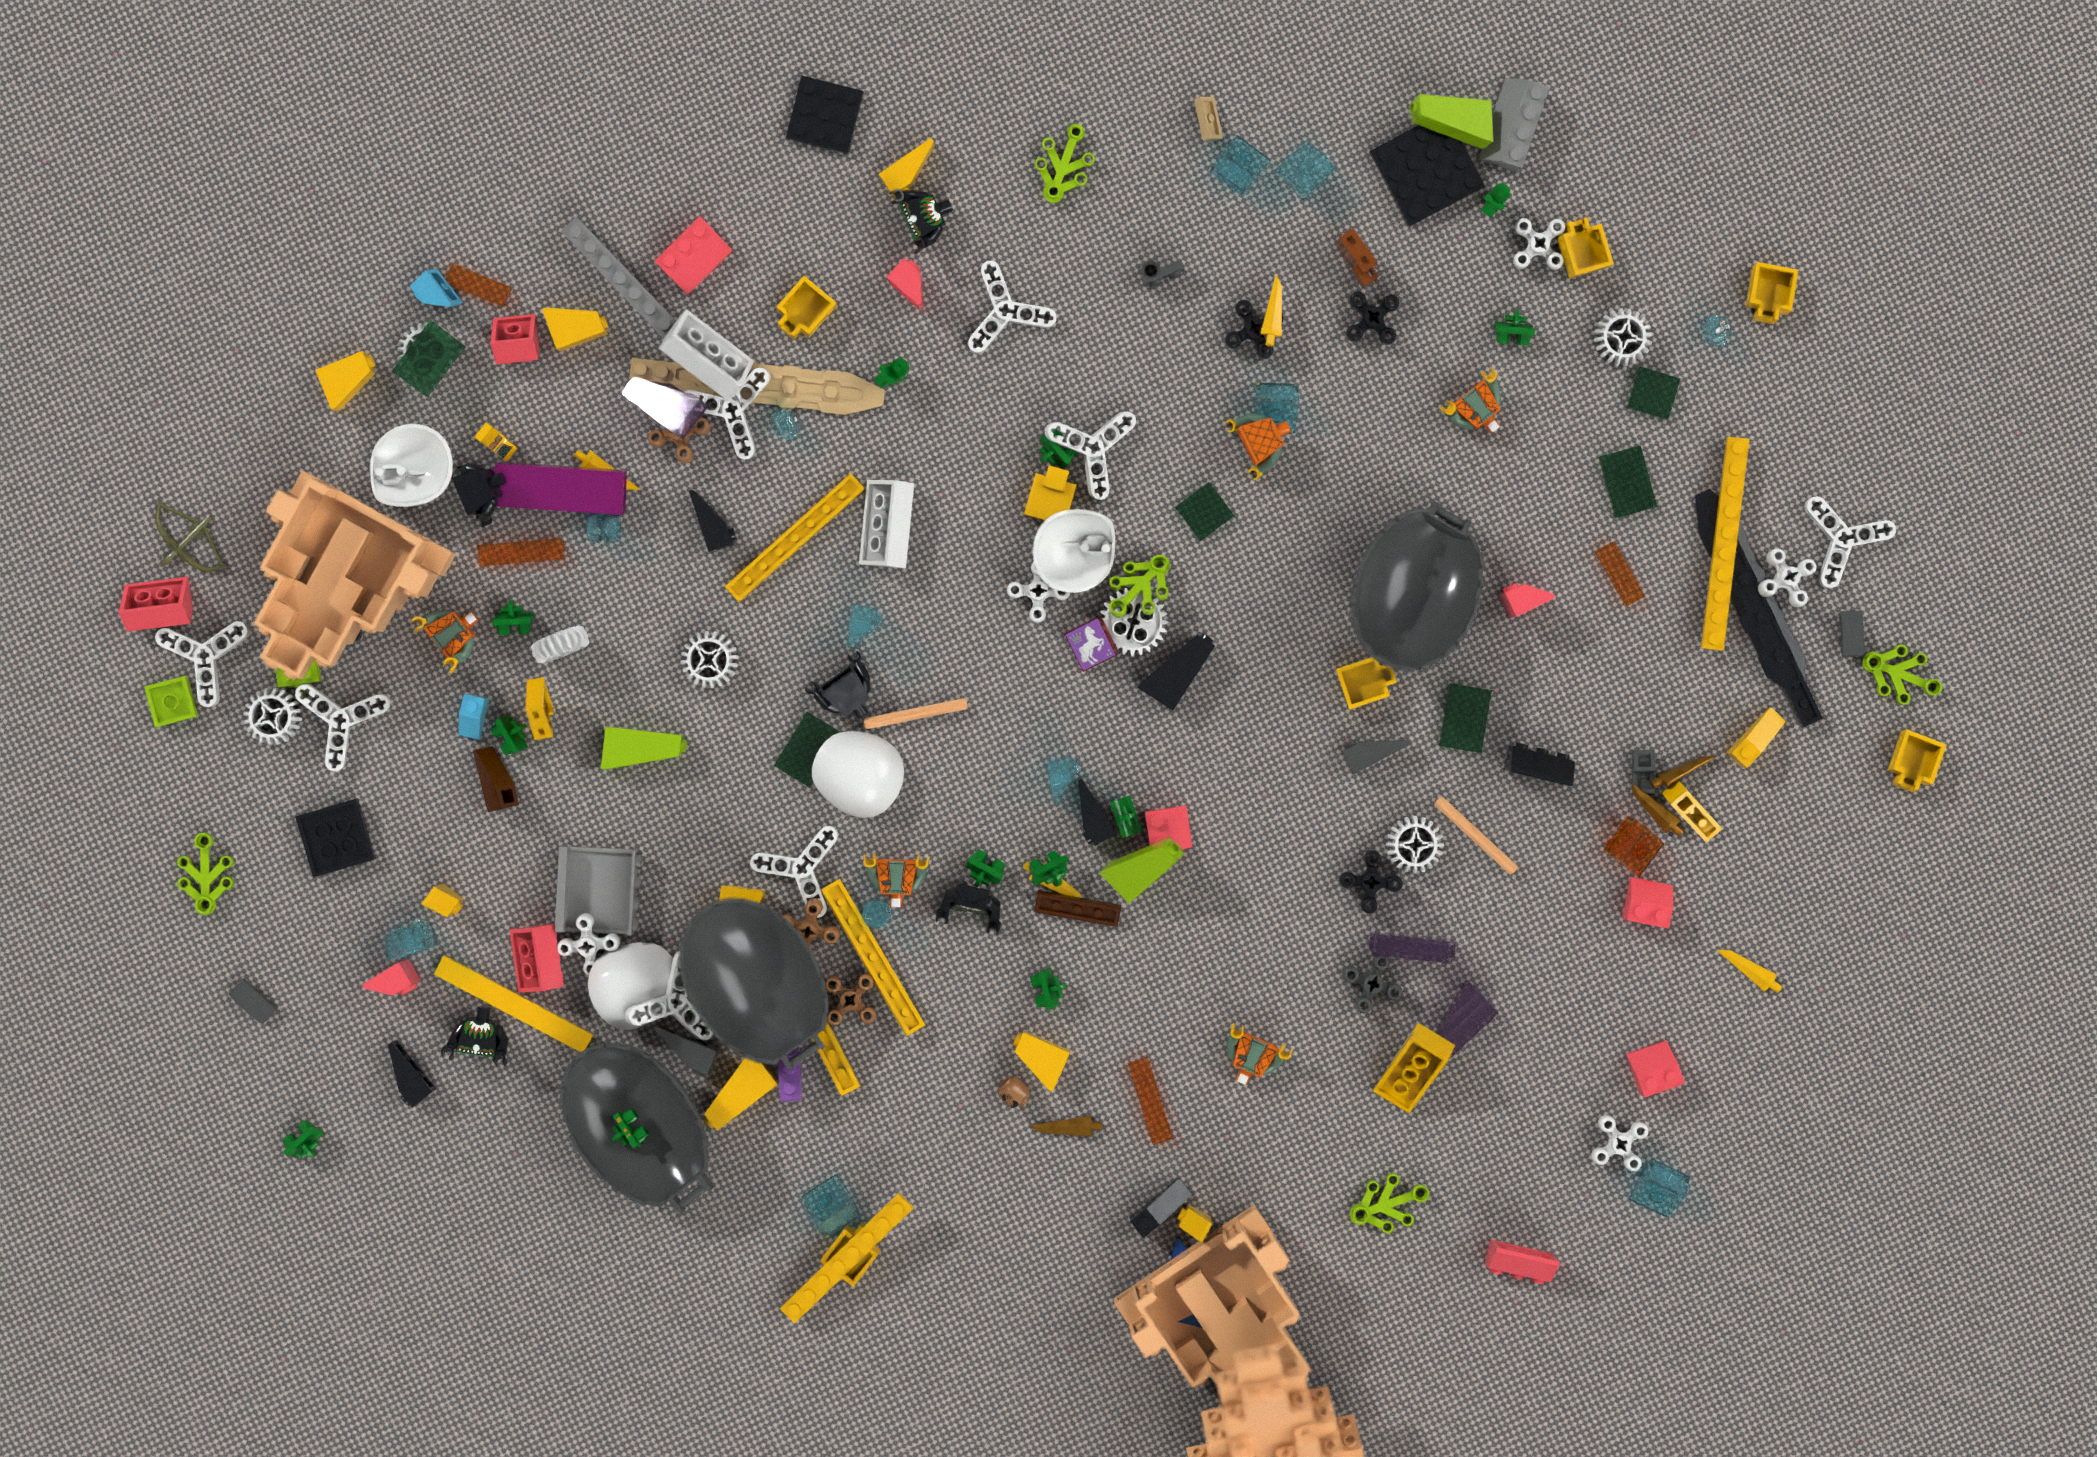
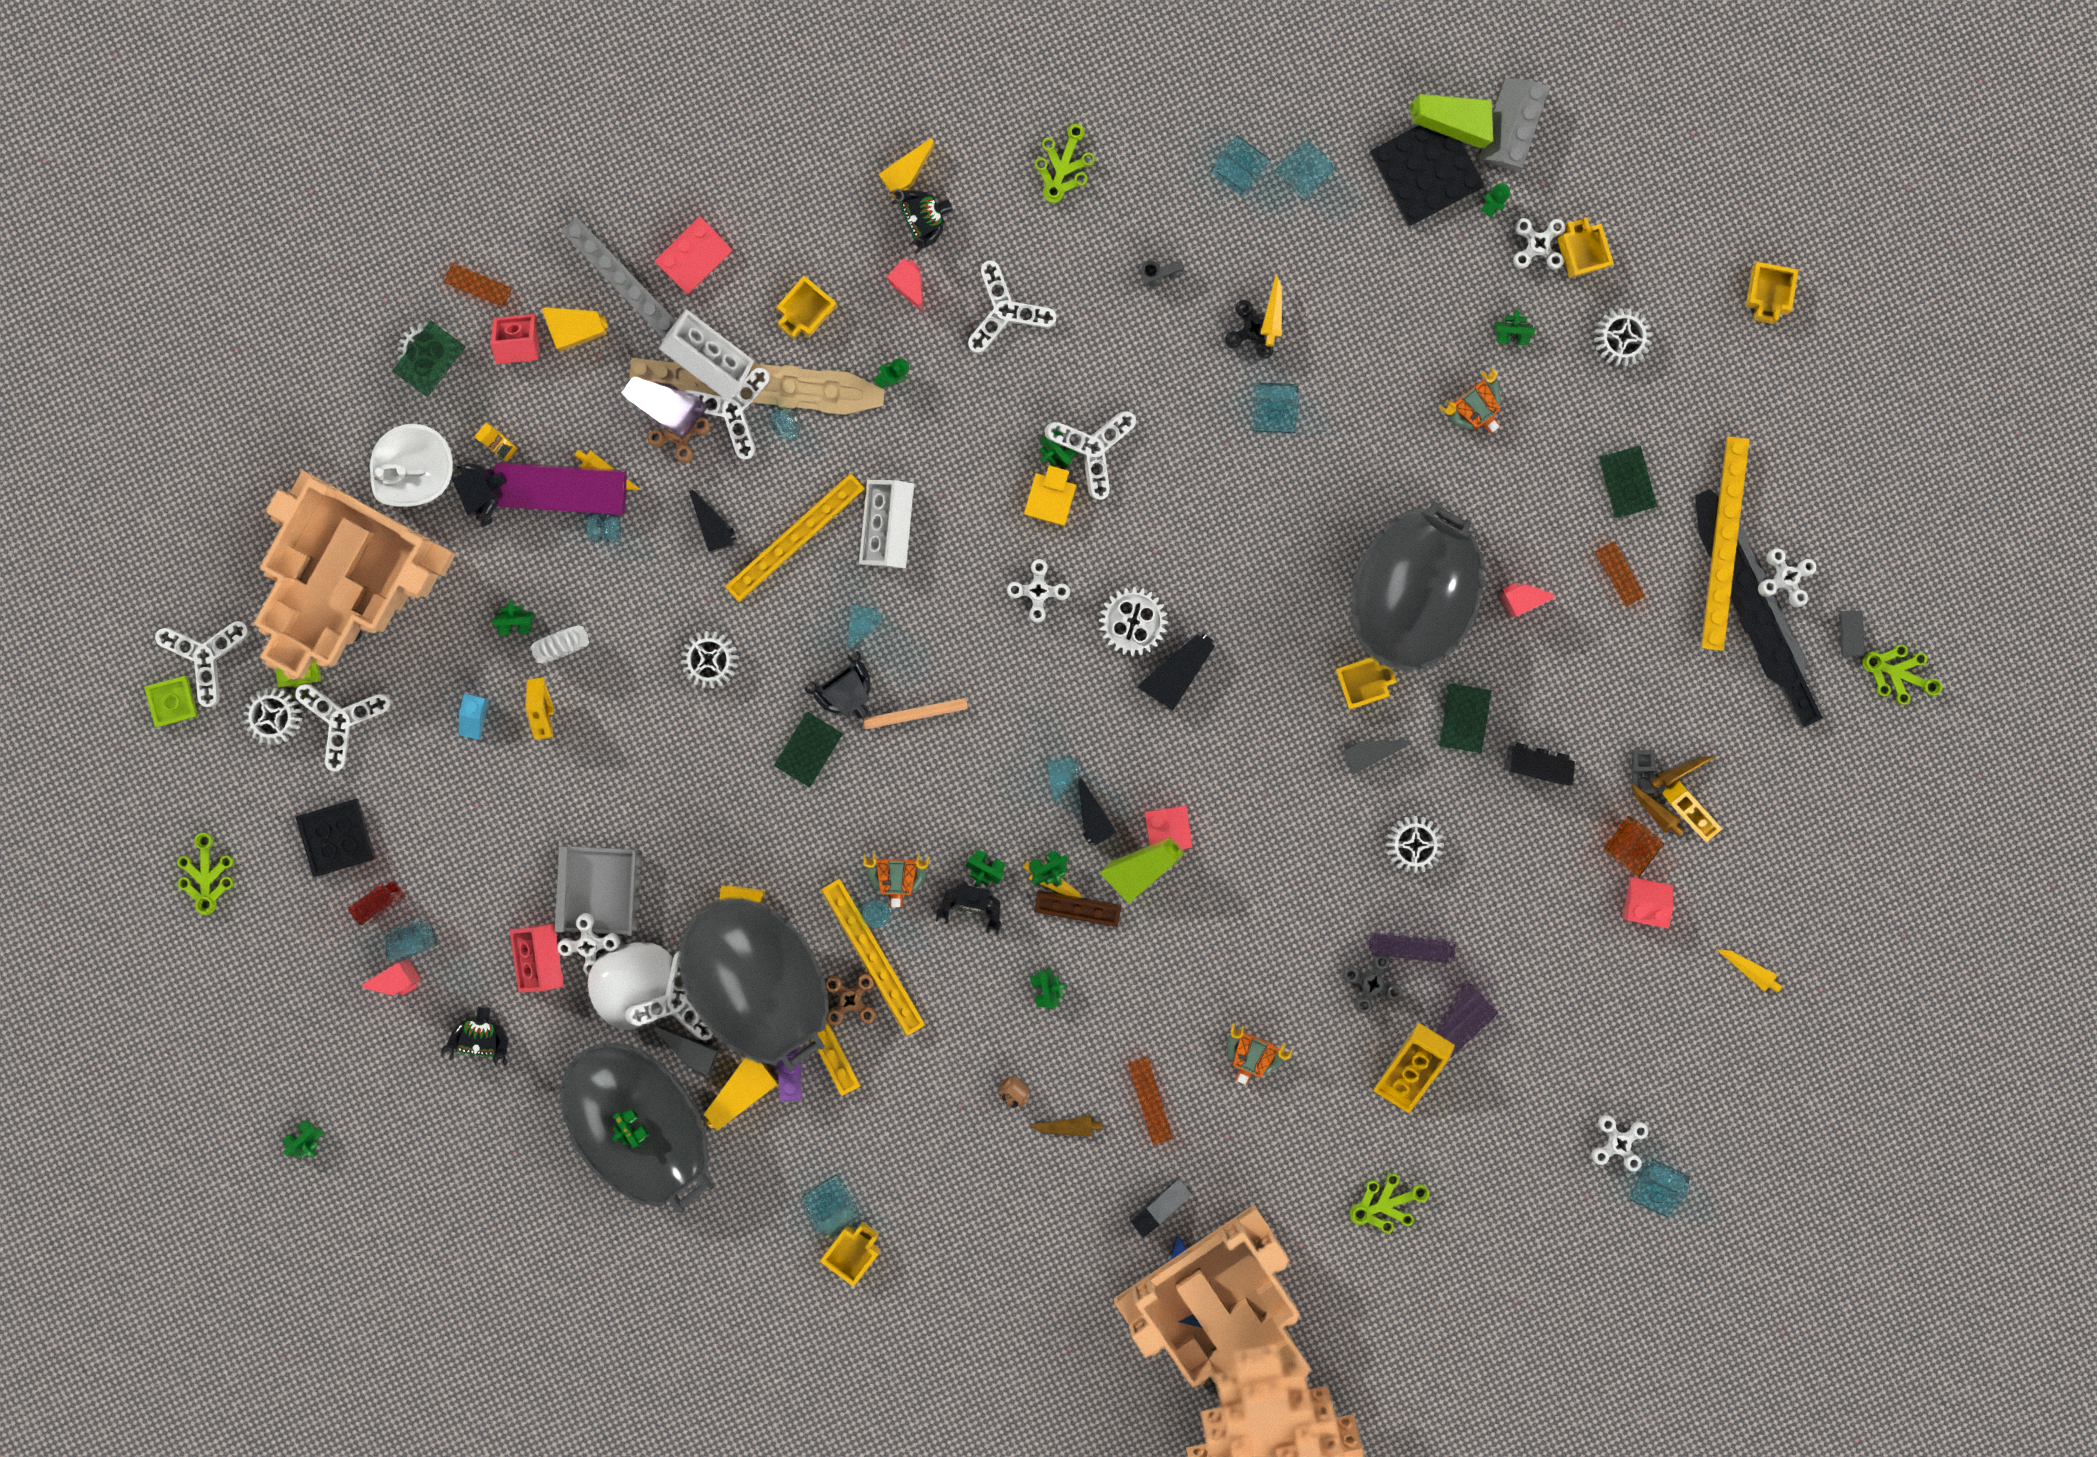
(156, 604): coral slope -> none
(195, 532): olive piece -> none
(252, 1001): dark grey slope -> none
(345, 378): yellow slope -> none
(376, 903): none -> clear red panel
(410, 1078): black slope -> none
(434, 289): medium azure slope -> none
(443, 900): yellow slope -> none
(450, 634): torso -> none
(495, 781): reddish brown slope -> none
(512, 734): green hips -> none
(513, 1004): yellow tile -> none
(521, 552): clear orange plate -> none
(633, 746): lime slope -> none
(792, 862): white piece -> none
(811, 920): medium nougat gear -> none
(825, 114): black plate -> none
(846, 1257): yellow plate -> none
(858, 773): white piece -> none
(1041, 1057): yellow slope -> none
(1074, 550): white piece -> none
(1092, 643): tile -> none
(1126, 816): green hips -> none
(1140, 583): lime plant -> none
(1194, 1222): yellow slope -> none
(1204, 511): clear green tile -> none
(1208, 118): tan plate -> none
(1260, 439): torso -> none
(1358, 257): dark orange piece -> none
(1365, 324): black gear -> none
(1369, 892): black gear -> none
(1478, 837): light nougat axle -> none
(1521, 1262): coral slope -> none
(1653, 393): clear green tile -> none
(1655, 1069): coral slope -> none
(1716, 330): clear light blue head -> none
(1756, 738): yellow slope -> none
(1838, 546): white piece -> none
(1915, 760): yellow piece -> none

